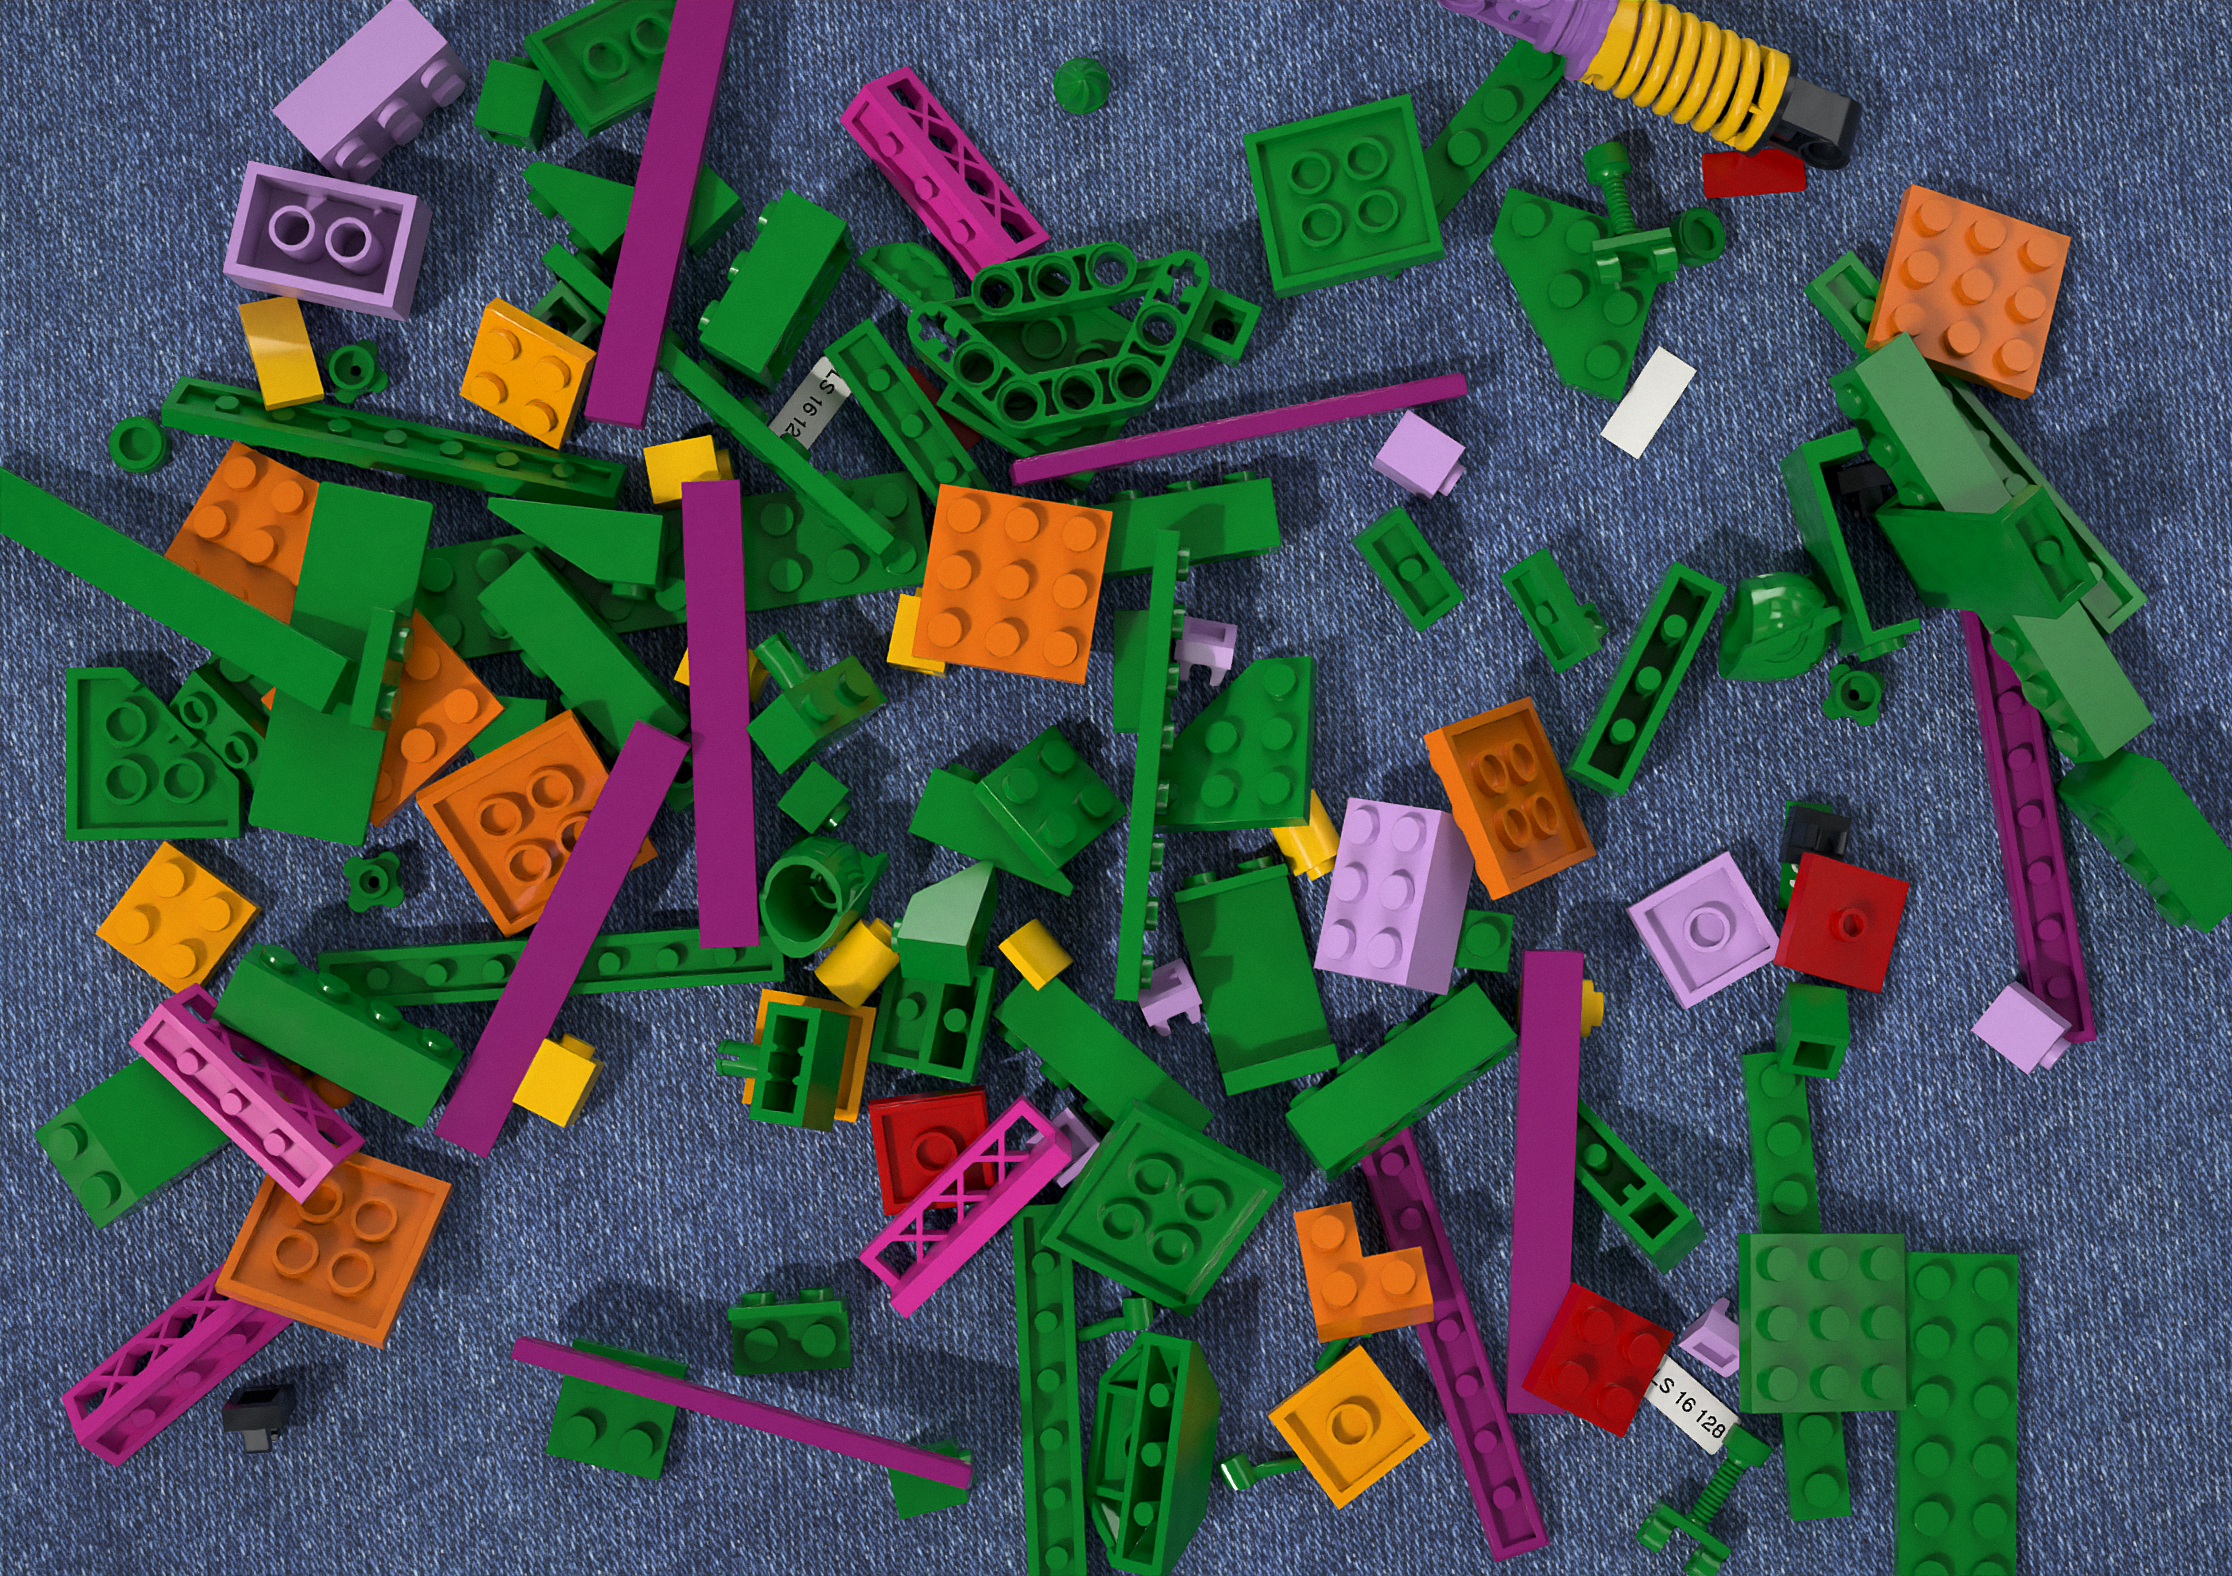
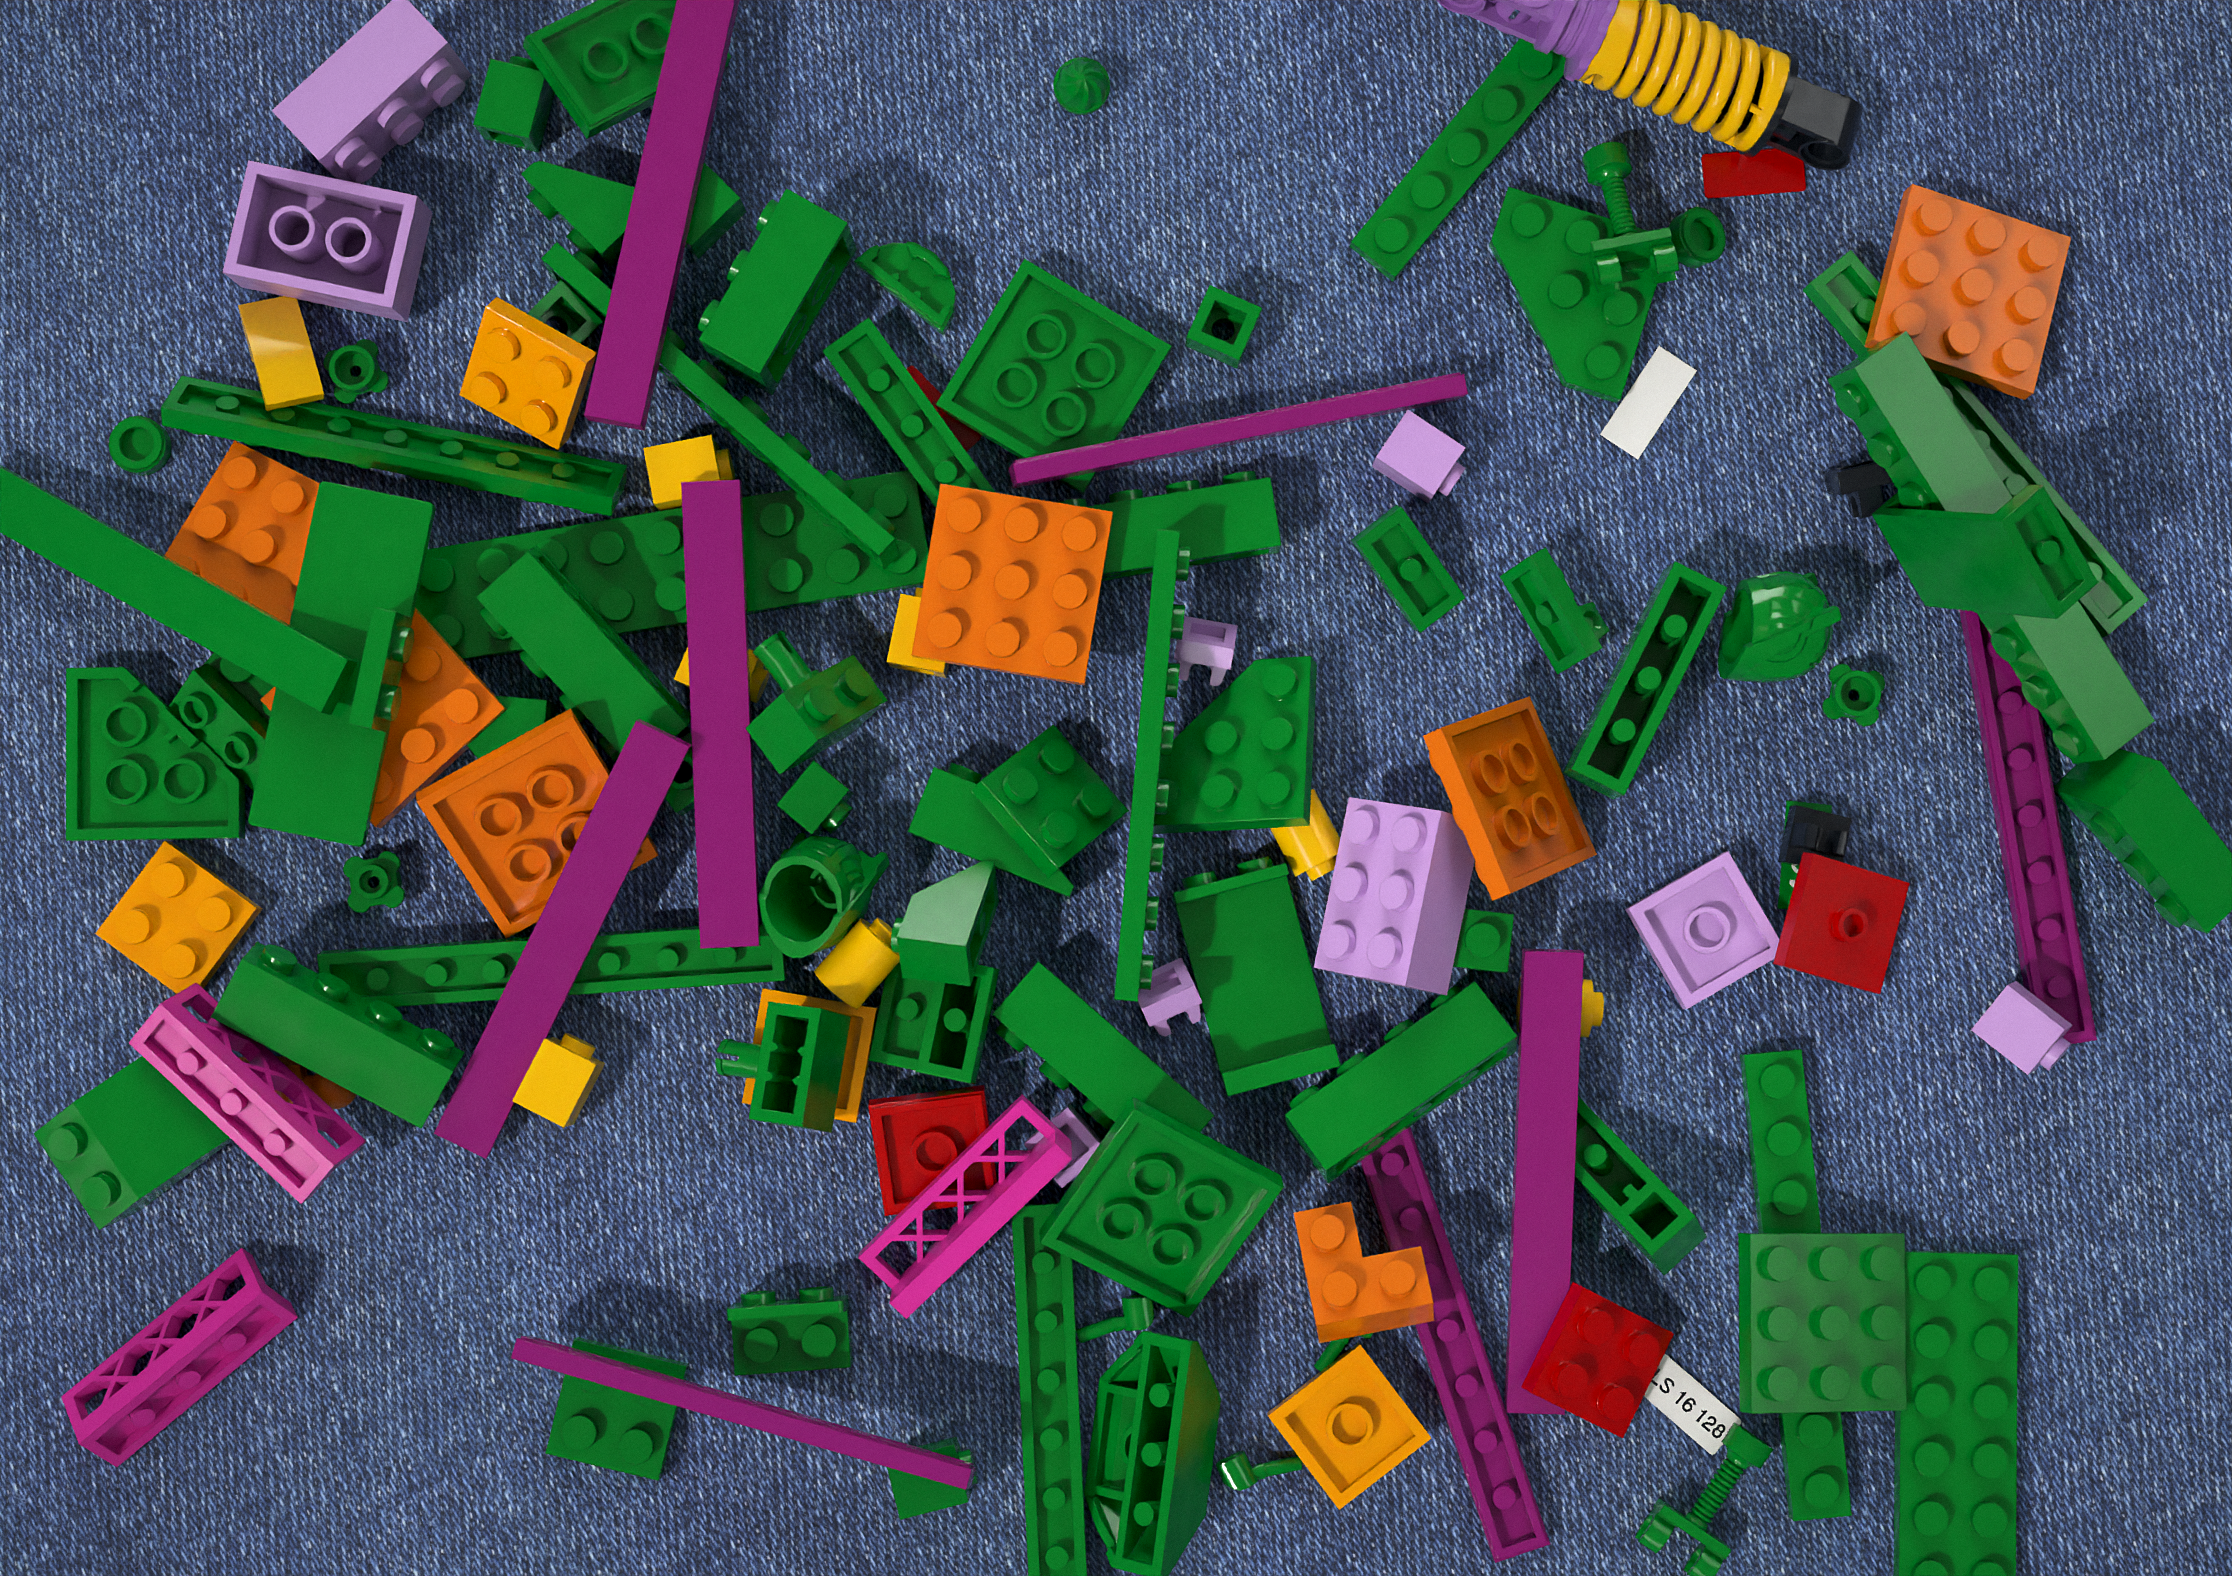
(259, 1414): black tile -> none
(342, 1253): orange plate -> none
(608, 545): green slope -> none
(812, 404): white sticker -> none
(935, 179): dark pink fence -> none
(968, 314): green piece -> none
(1036, 954): yellow slope -> none
(1129, 661): green slope -> none
(1343, 196): green plate -> none
(1714, 1339): lavender tile -> none
(1812, 1030): green brick -> none
(1826, 547): green panel -> none

